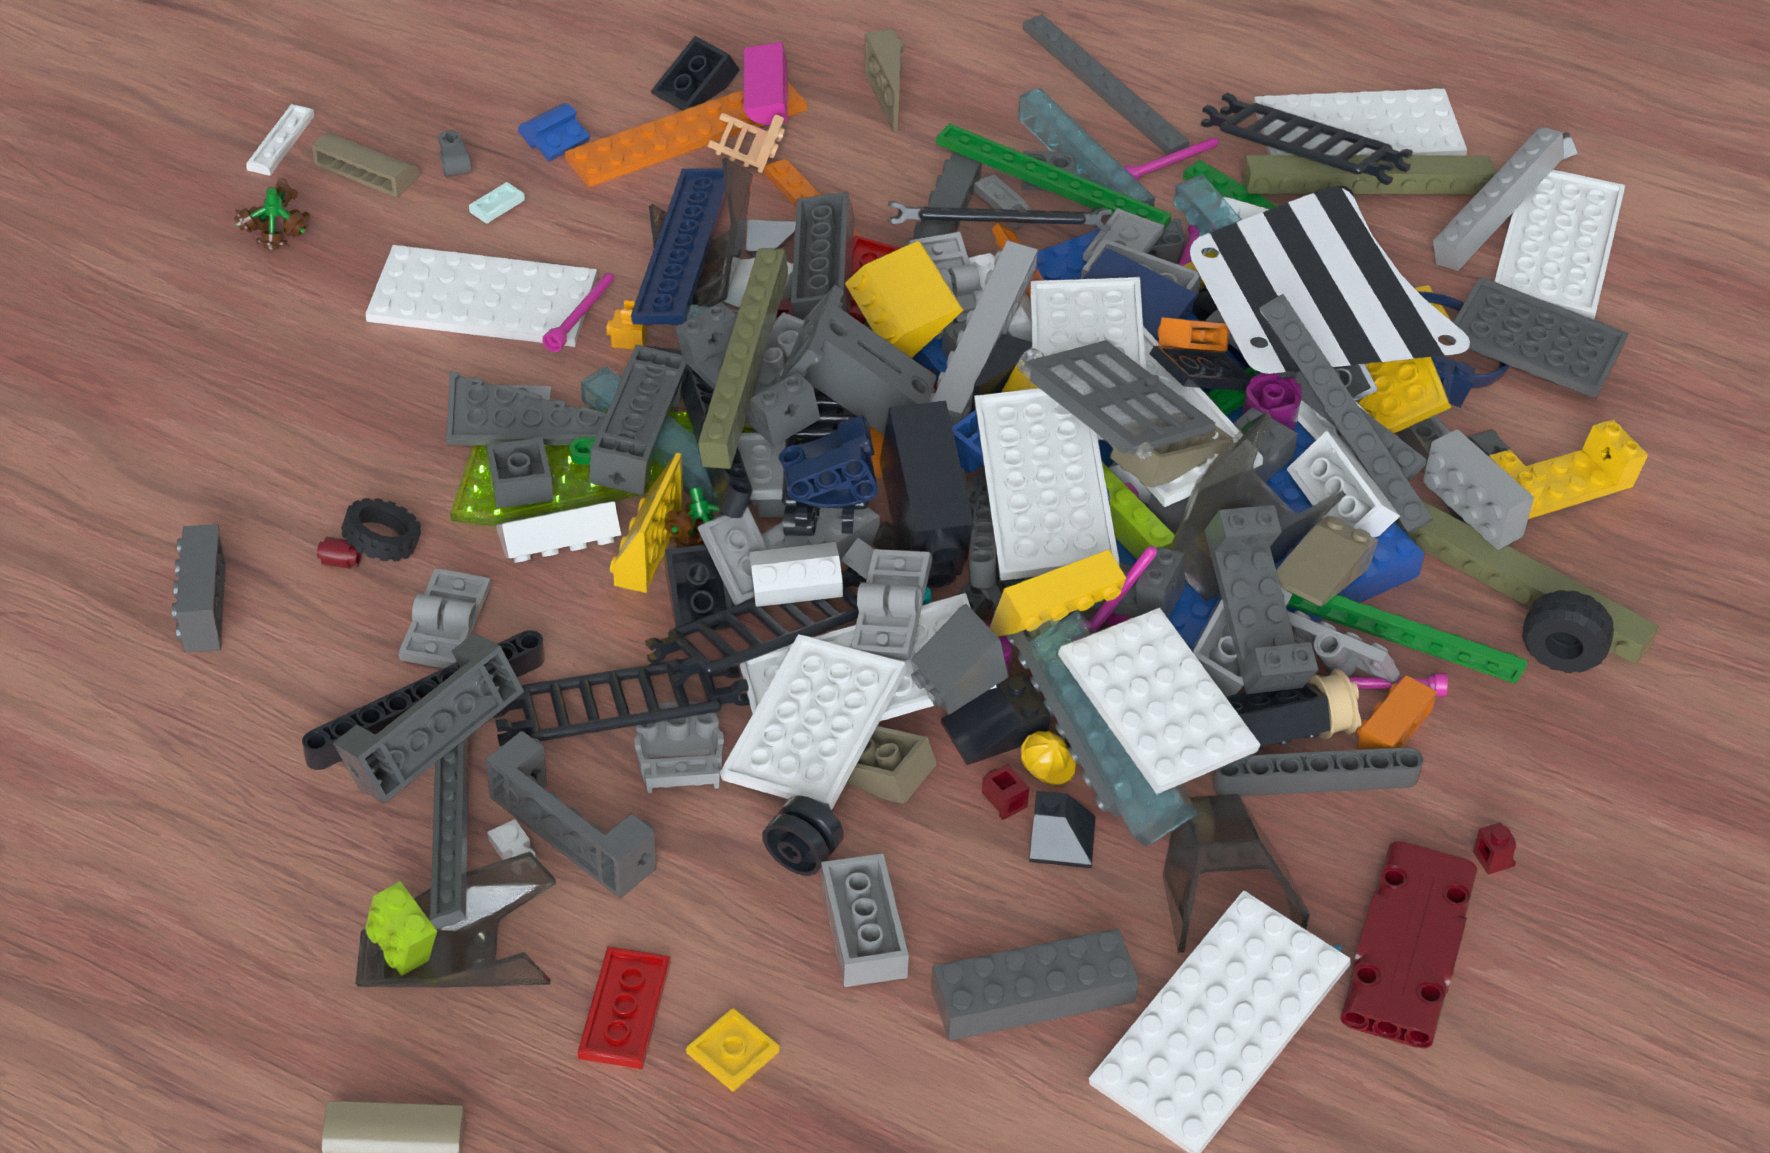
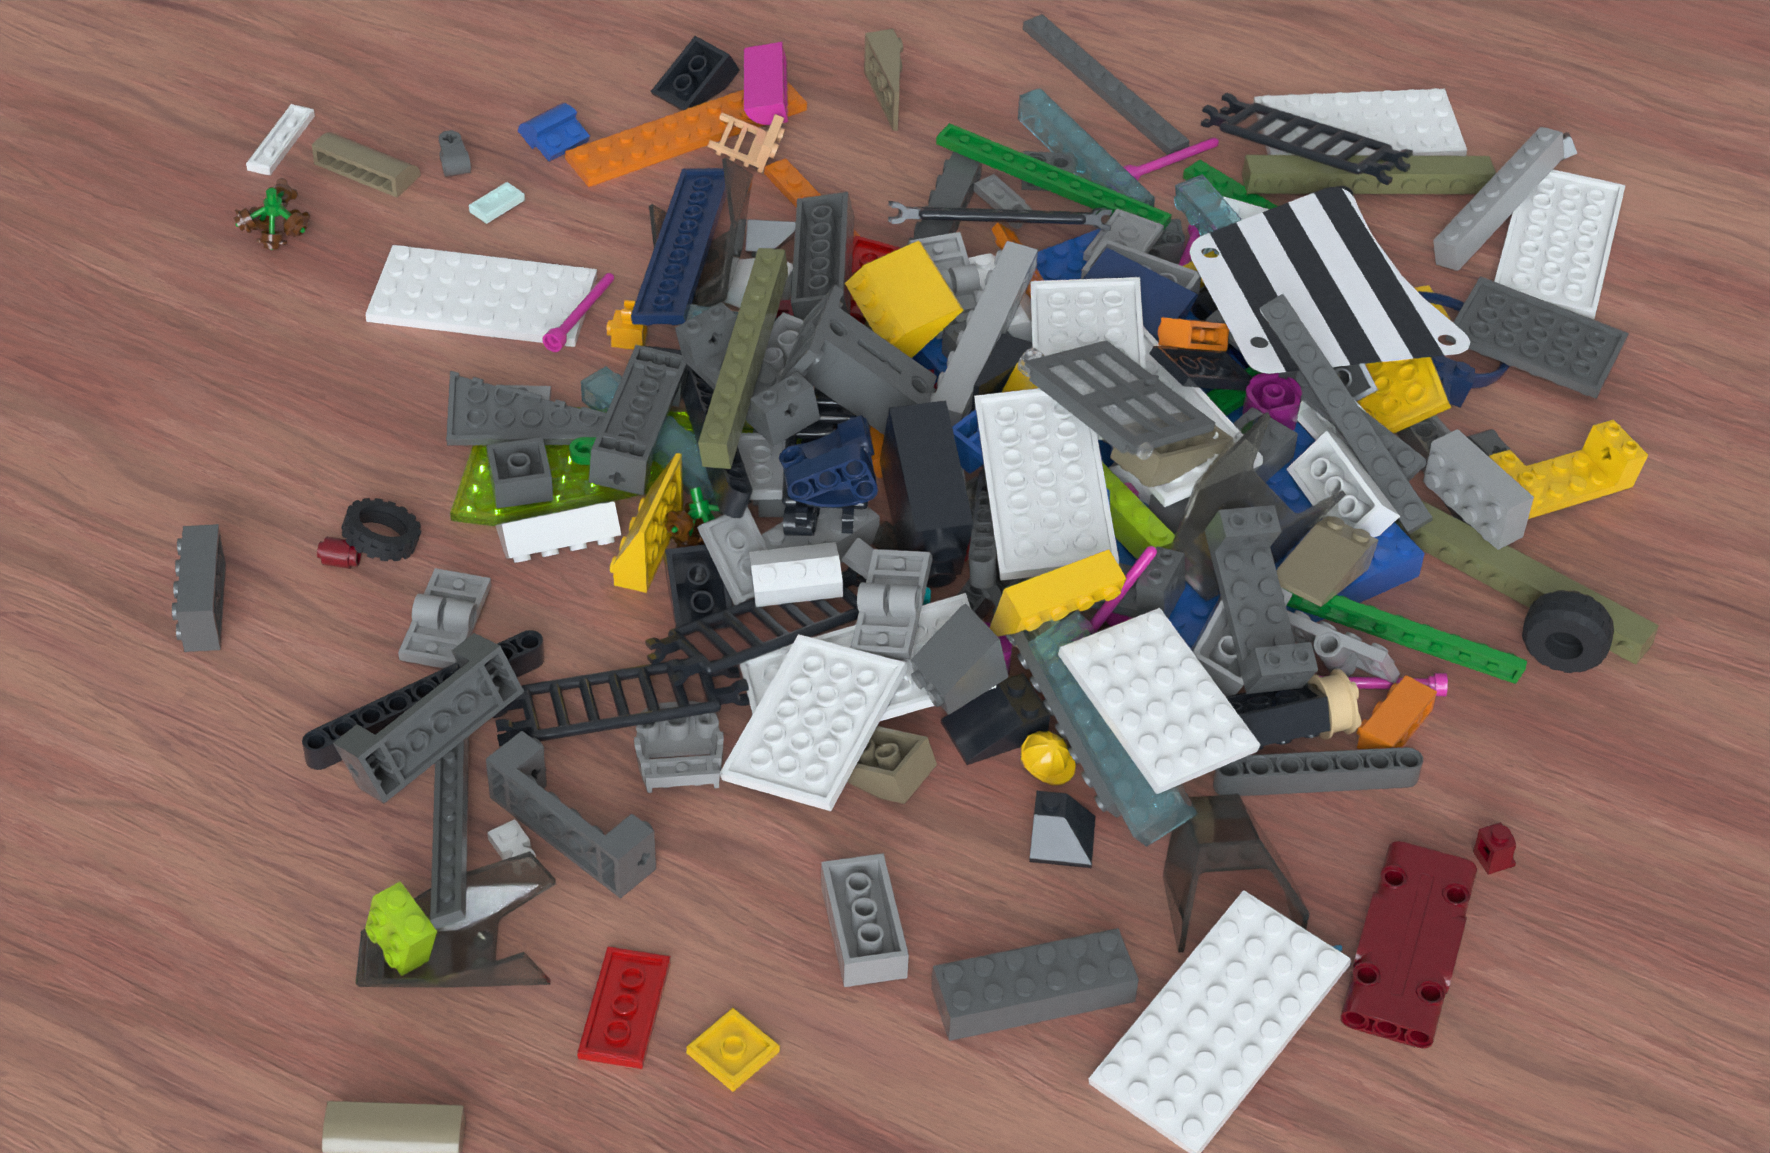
(803, 835): black wheel -> none
(1005, 791): dark red brick -> none

